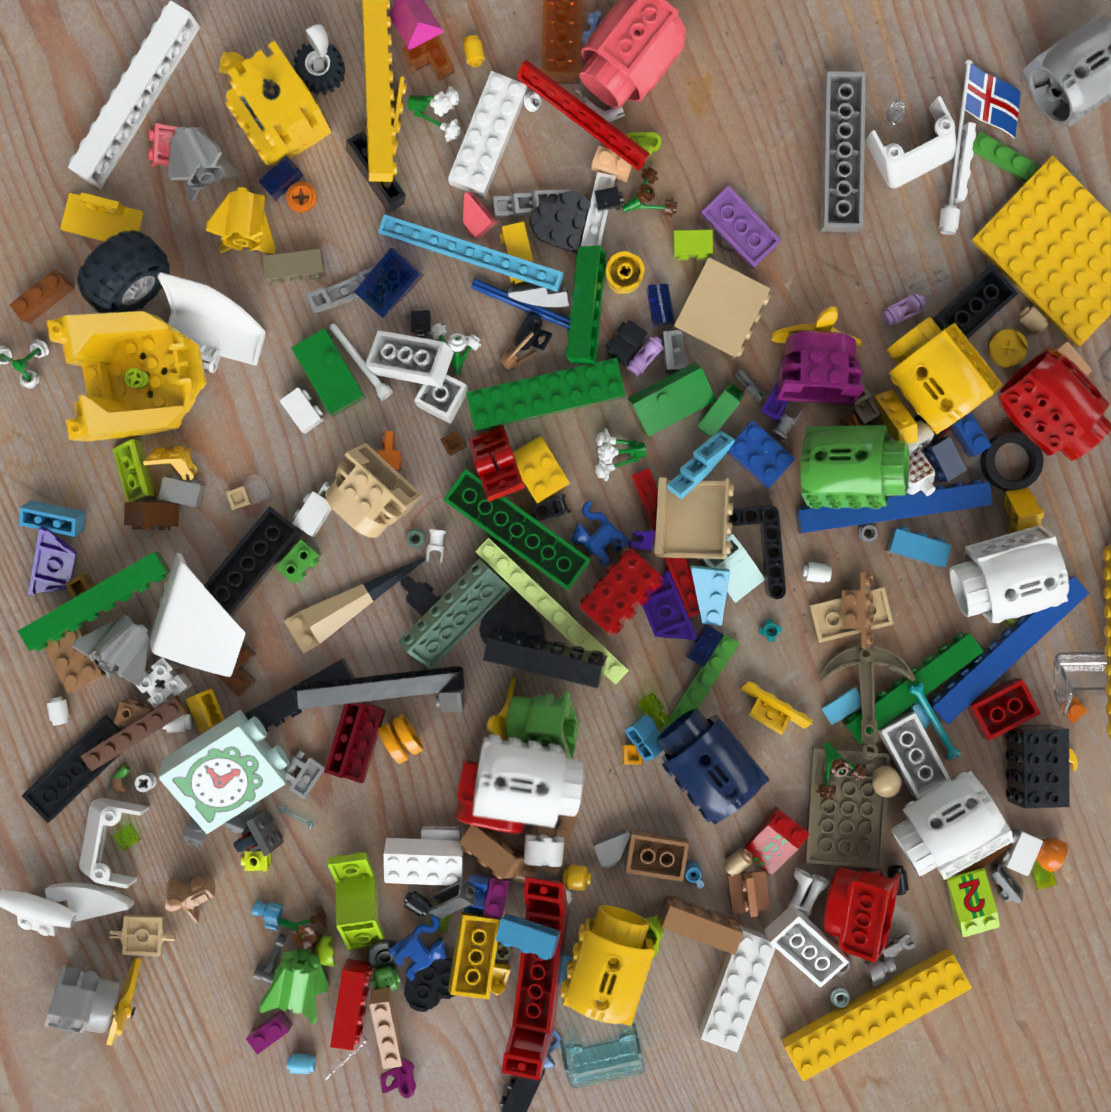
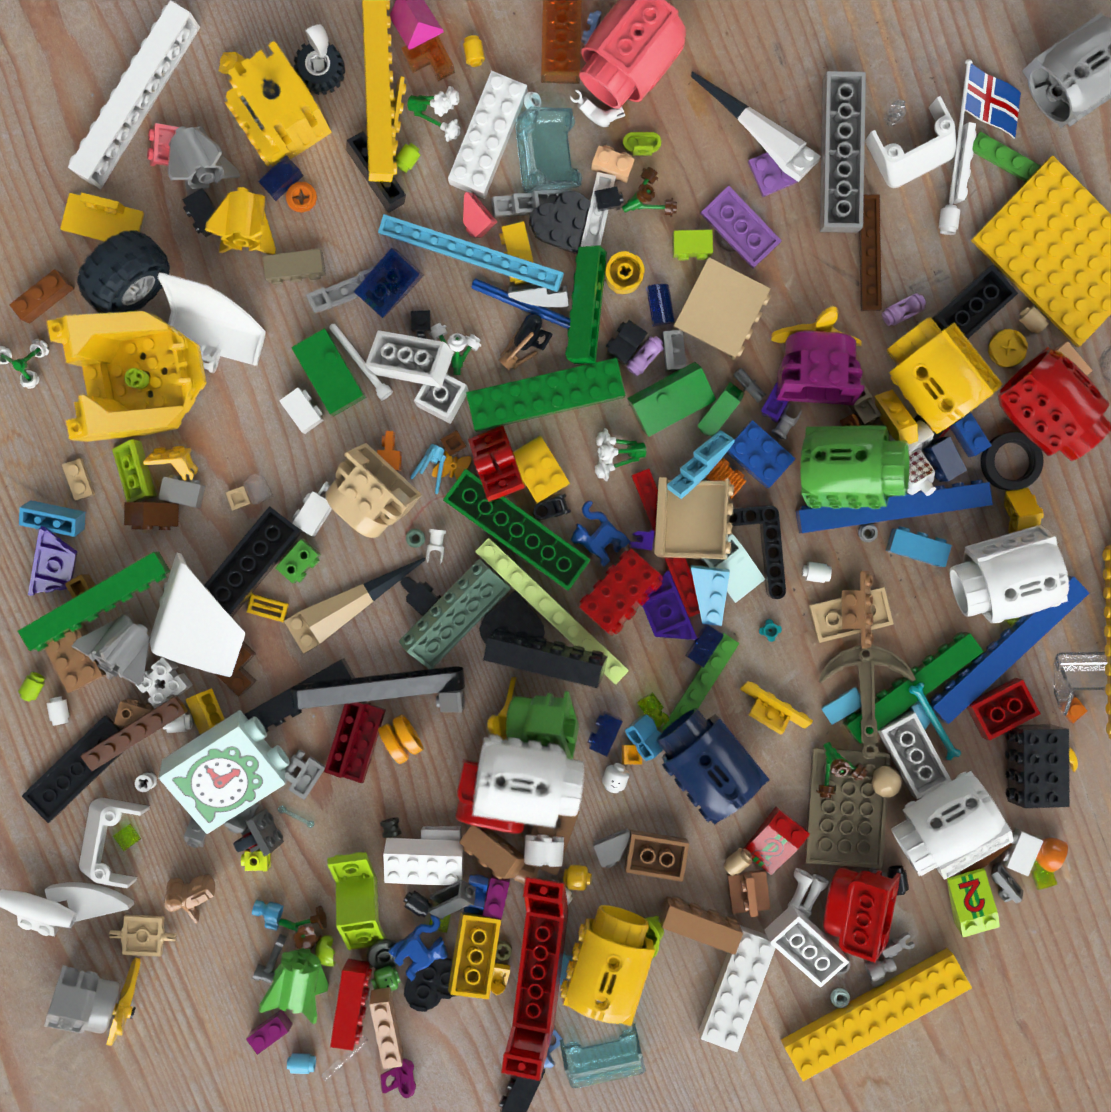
(31, 686): none -> lime brick
(78, 479): none -> tan plate
(117, 779): arm -> none
(200, 208): none -> black brick
(283, 612): none -> yellow tile
(390, 827): none -> pearl dark grey wheel
(407, 157): none -> lime brick
(433, 455): none -> medium azure plant
(453, 466): none -> light orange piece
(528, 936): dark azure brick -> none
(545, 149): none -> clear light blue windscreen
(582, 115): red plate -> none
(605, 734): none -> clear blue brick
(615, 778): none -> white head
(693, 873): dark azure piece -> none
(723, 471): none -> orange brick
(769, 175): none -> medium lavender plate
(784, 147): none -> white plate
(870, 255): none -> reddish brown plate

